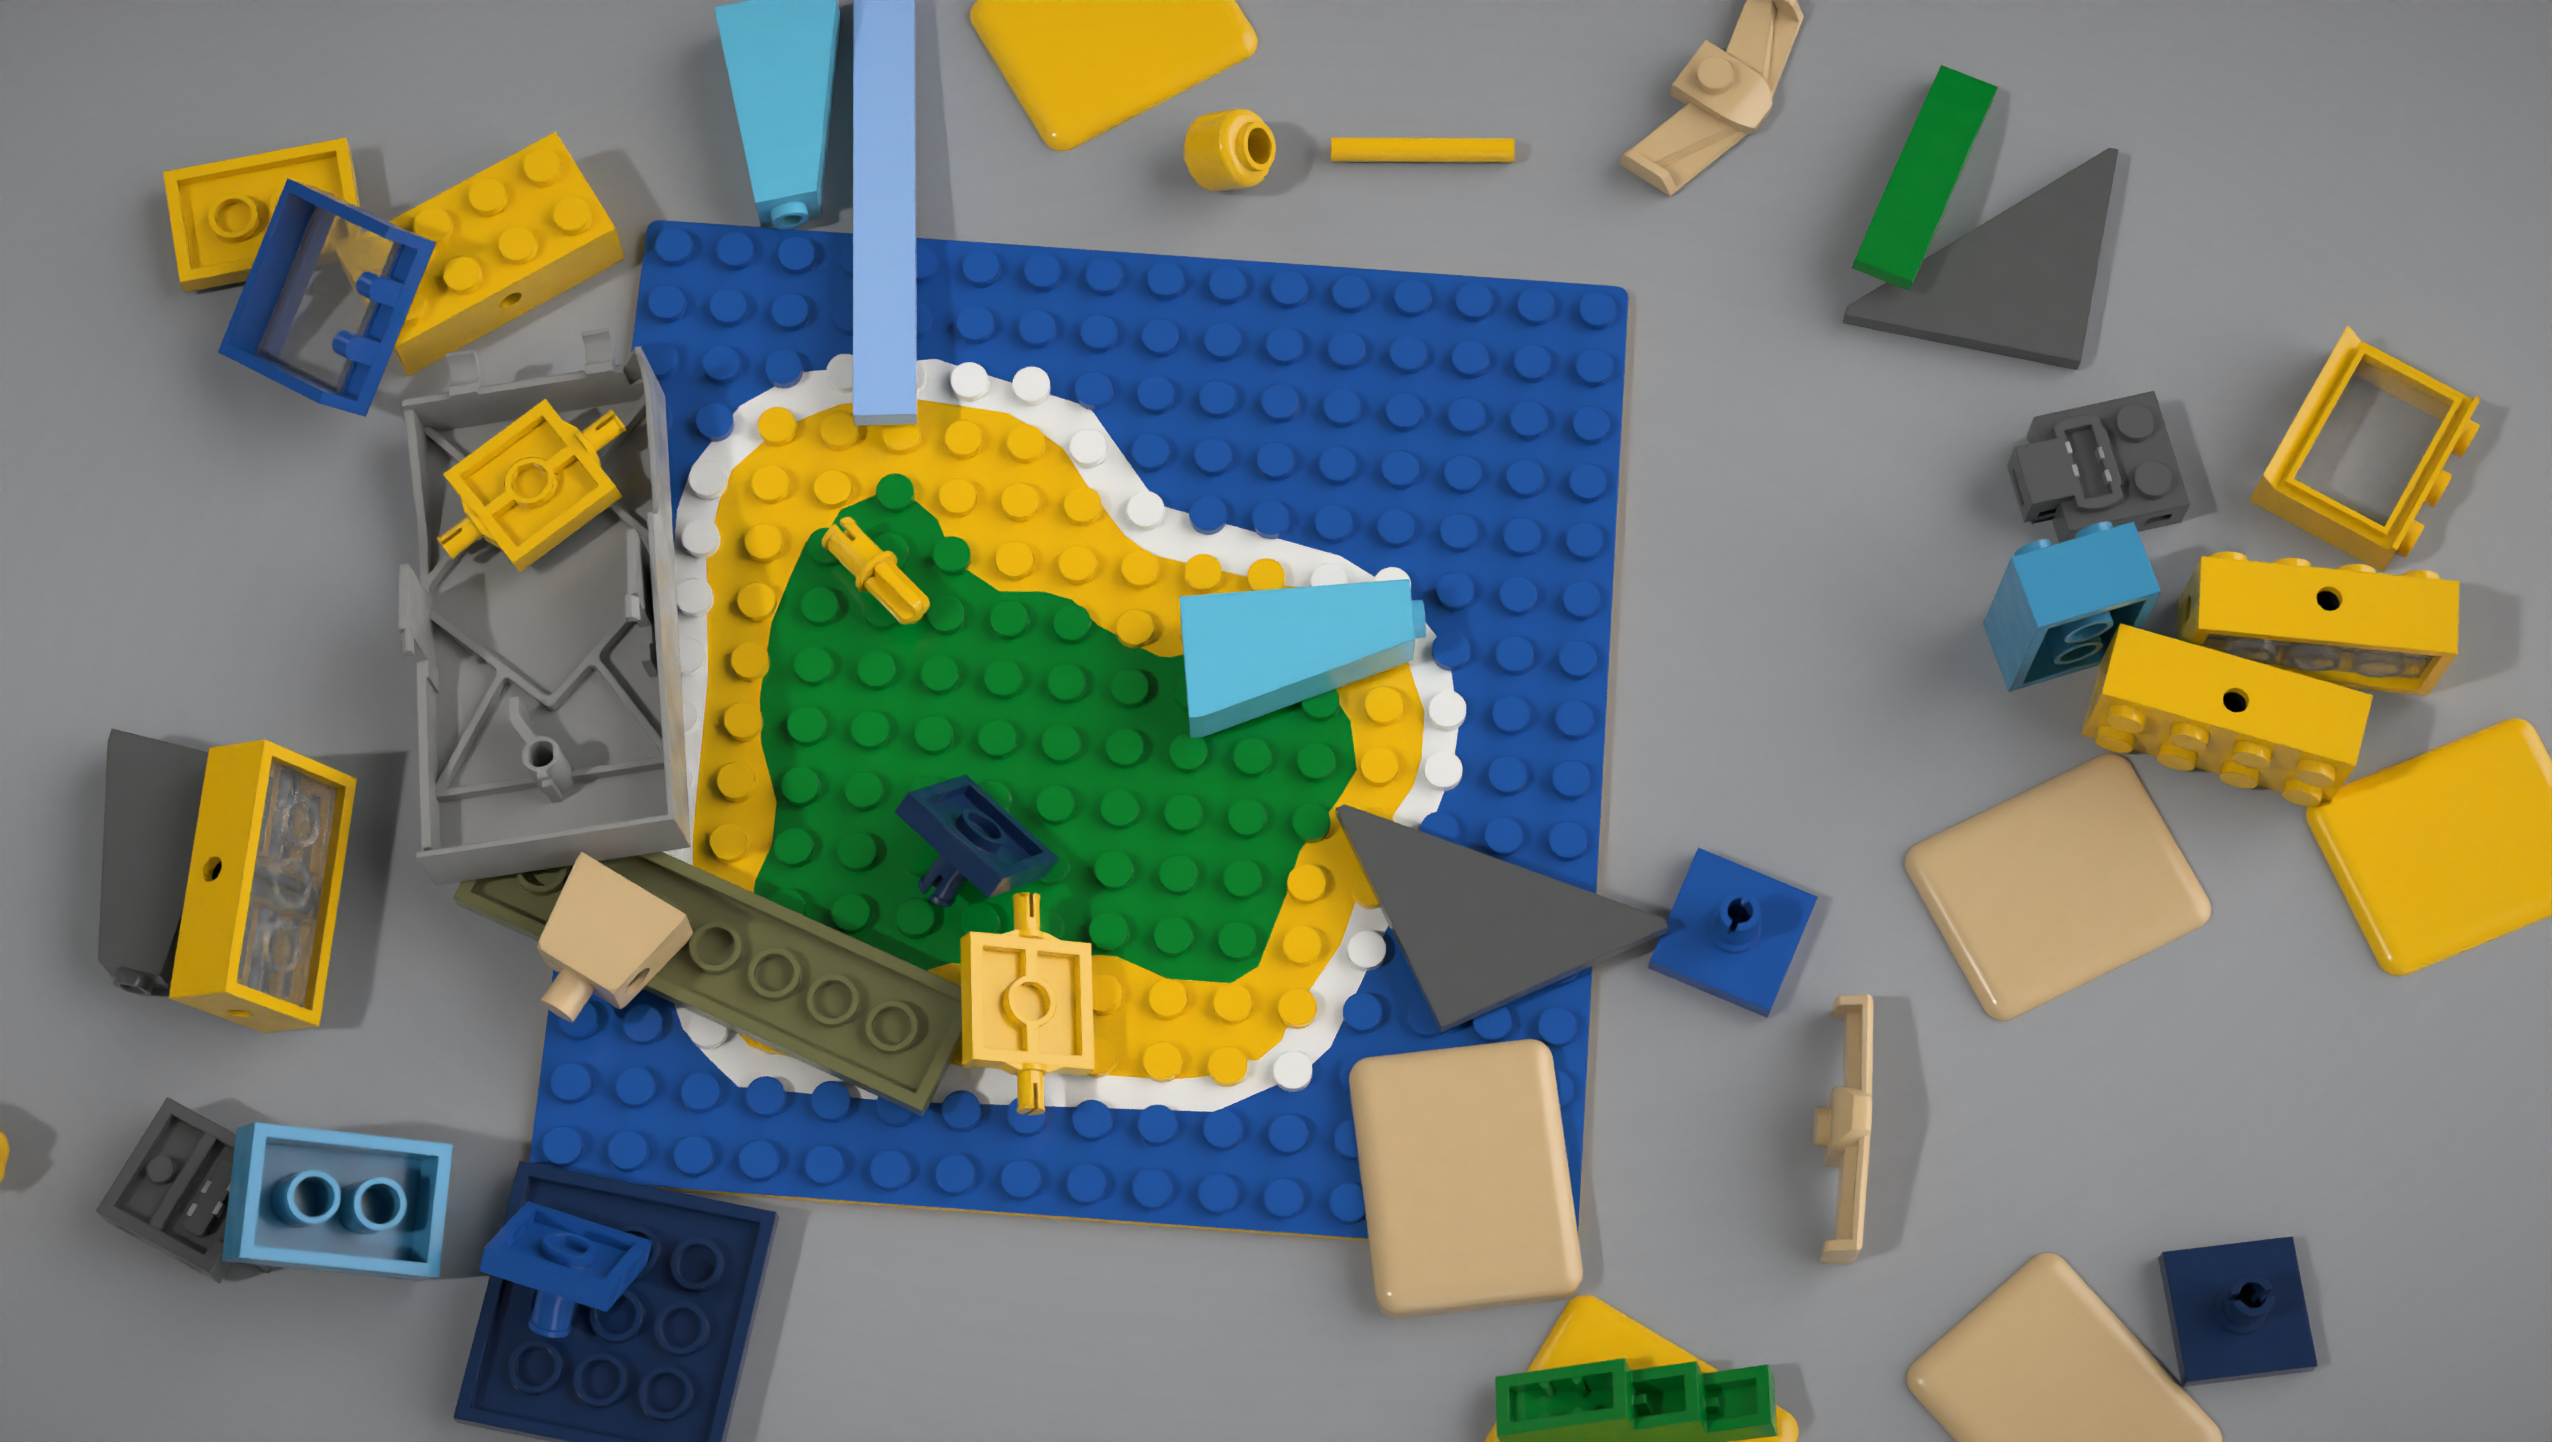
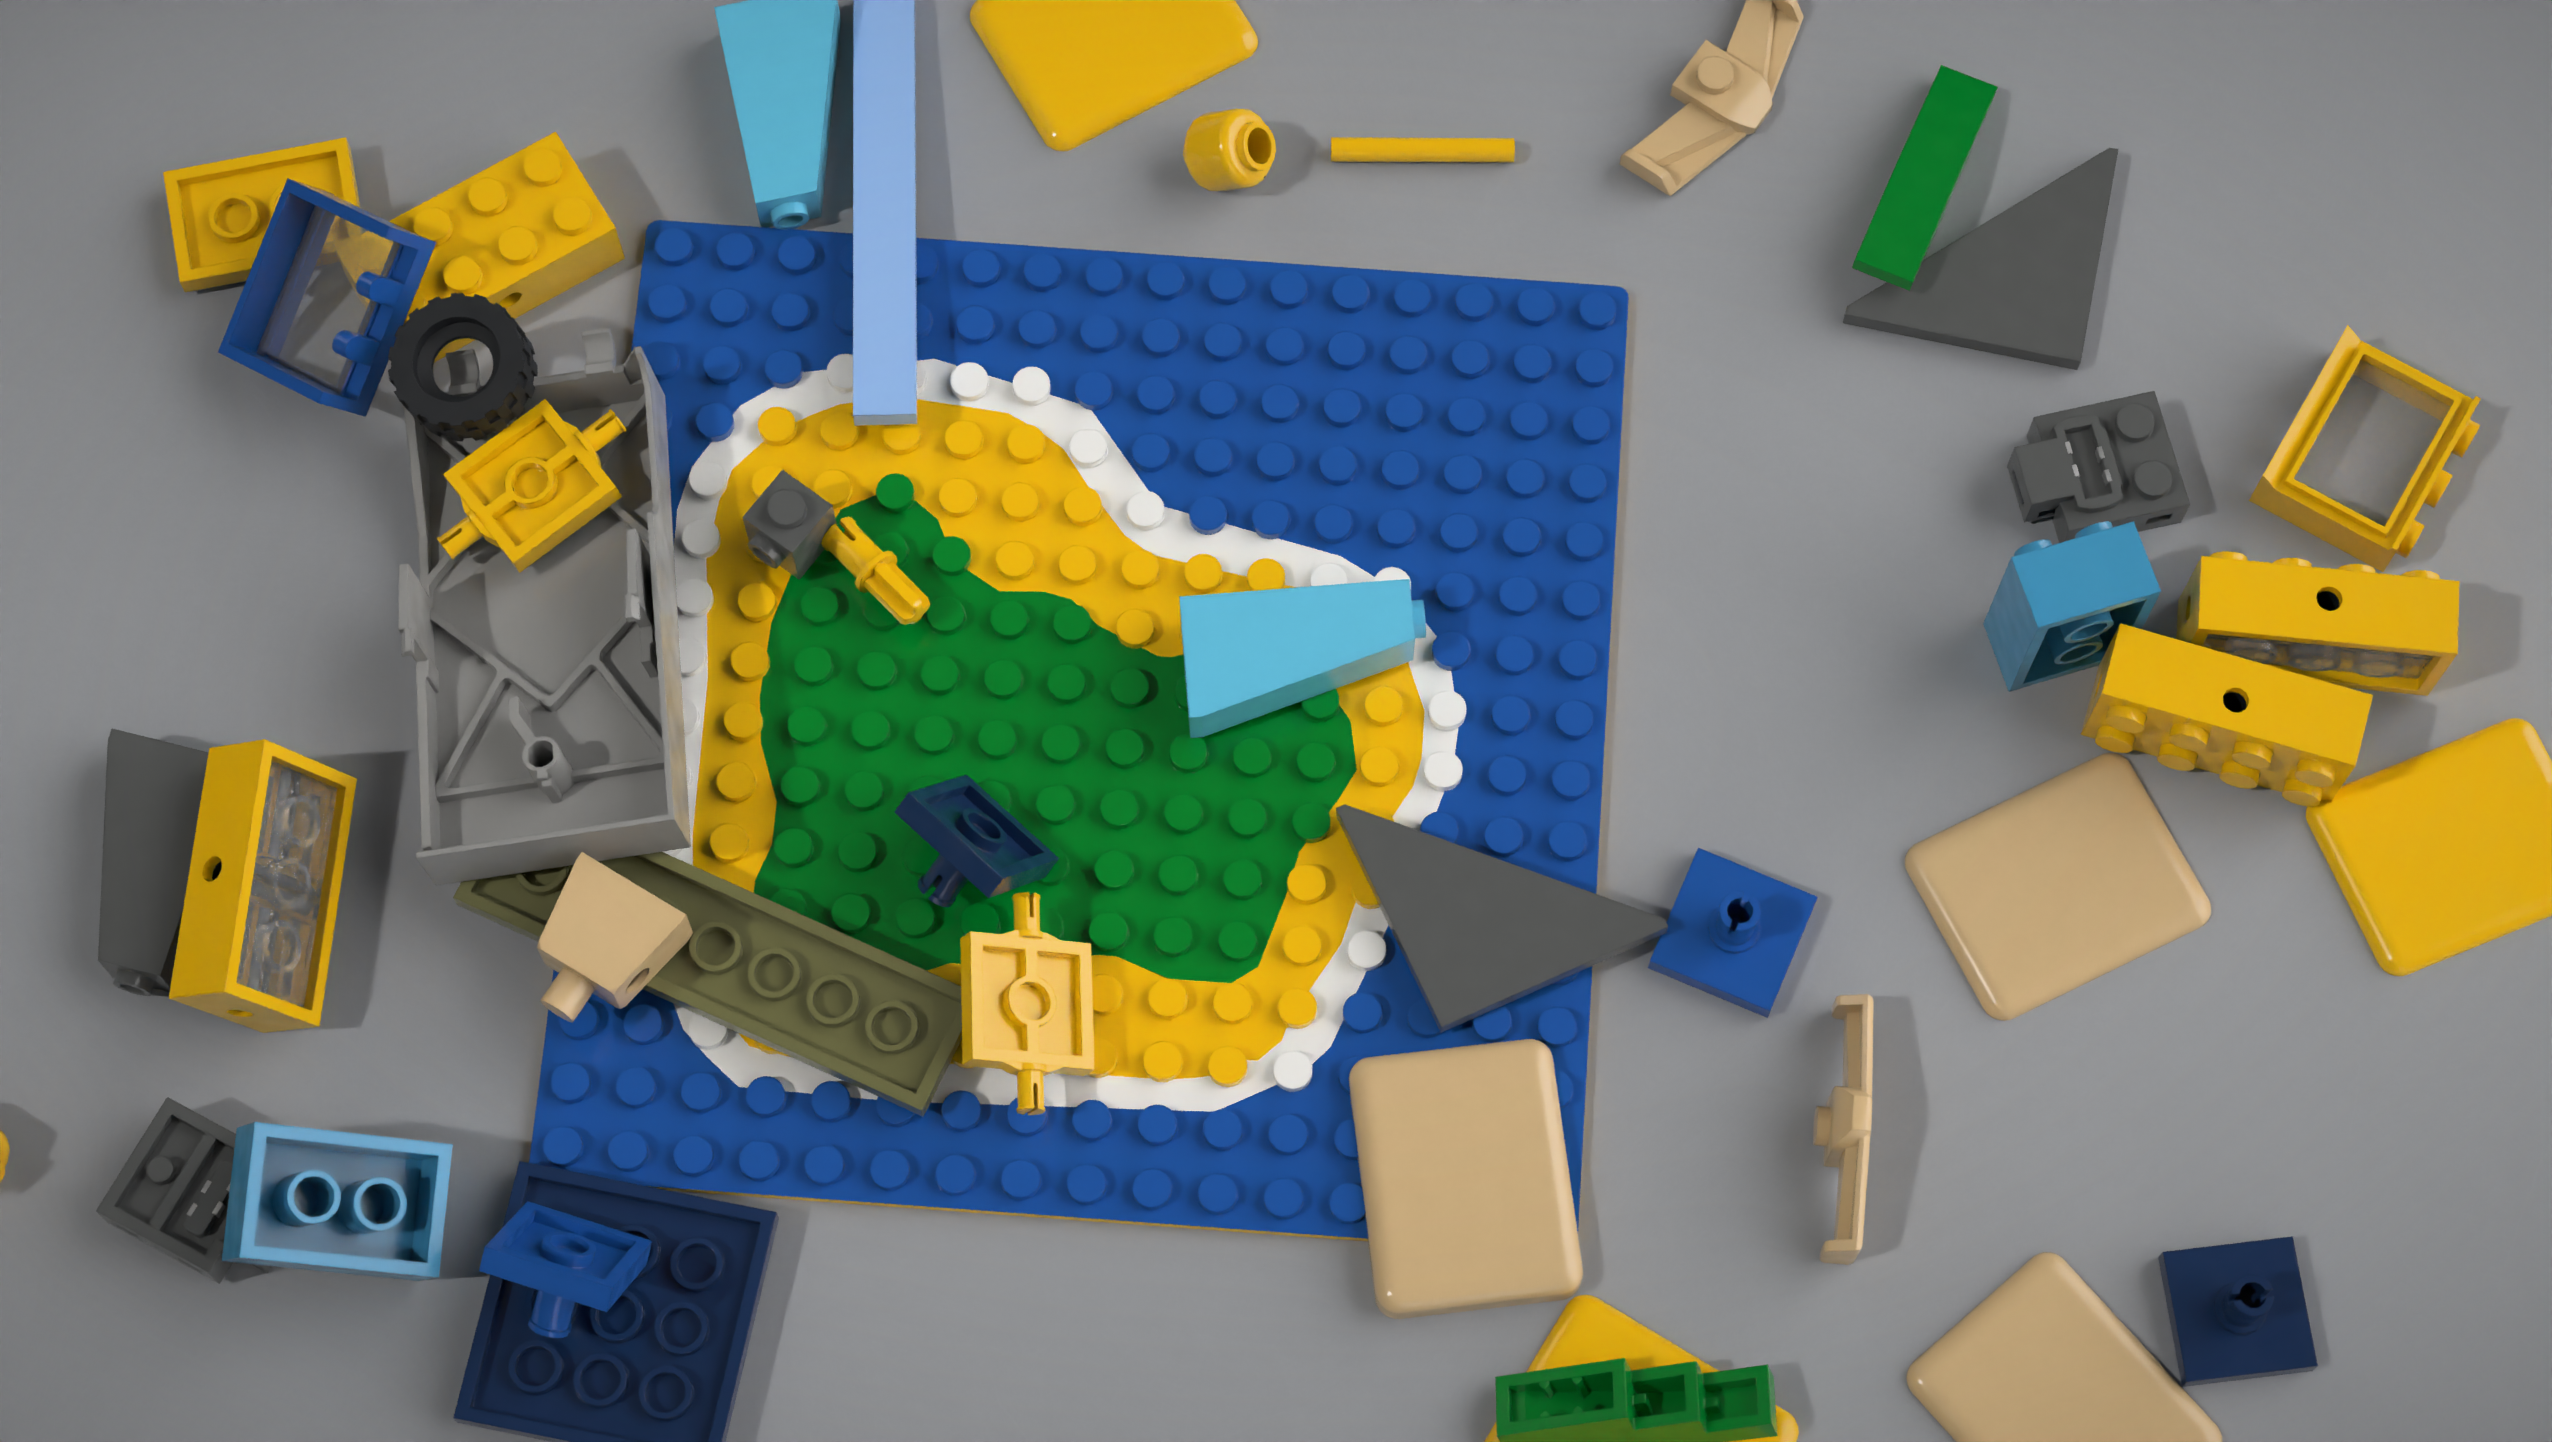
(434, 328): none -> black tyre
(788, 525): none -> dark grey brick

